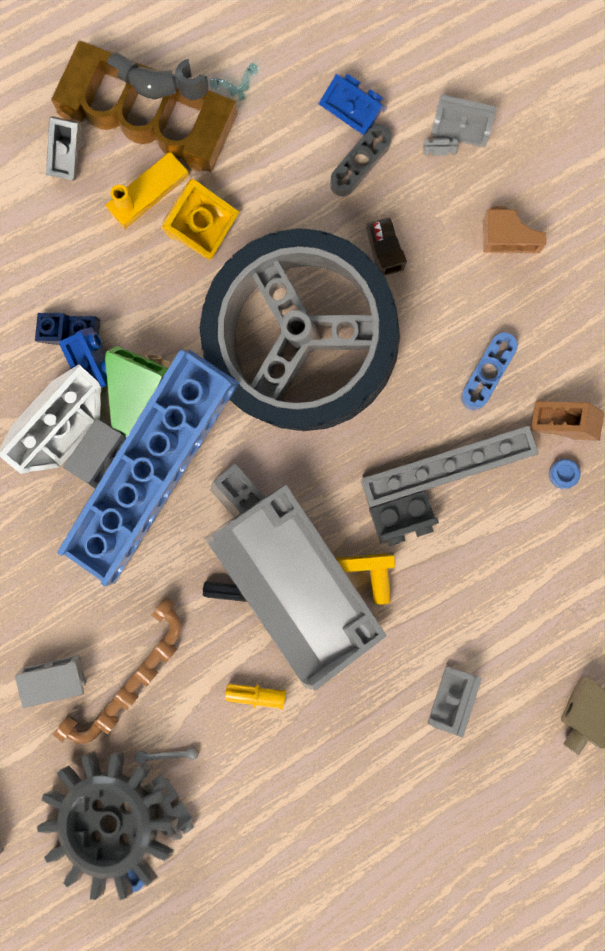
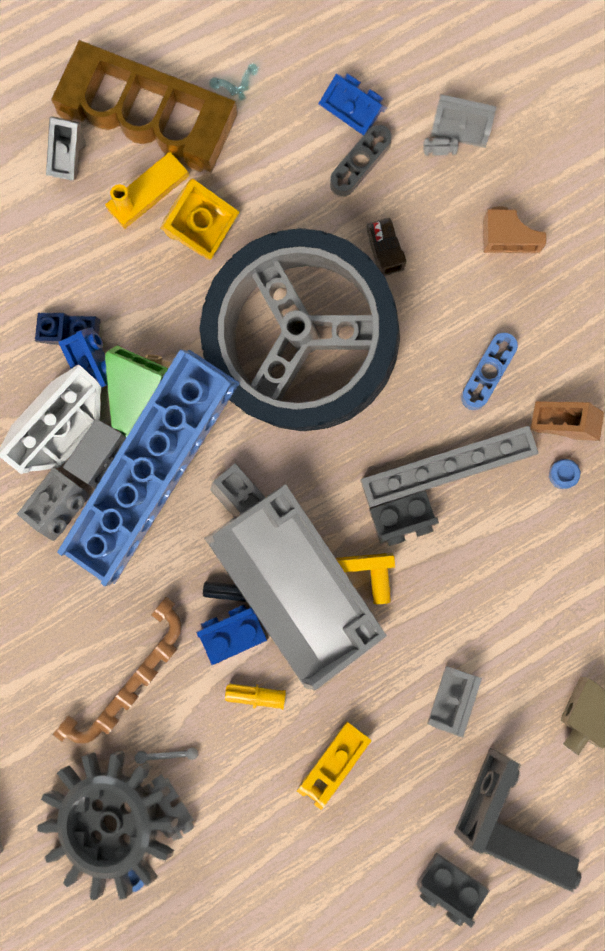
(50, 681): light grey hinge -> none
(53, 504): none -> light grey bracket
(160, 83): dark grey piece -> none
(231, 635): none -> blue bracket
(334, 764): none -> yellow plate
(452, 890): none -> dark grey bracket
(483, 833): none -> dark grey piece

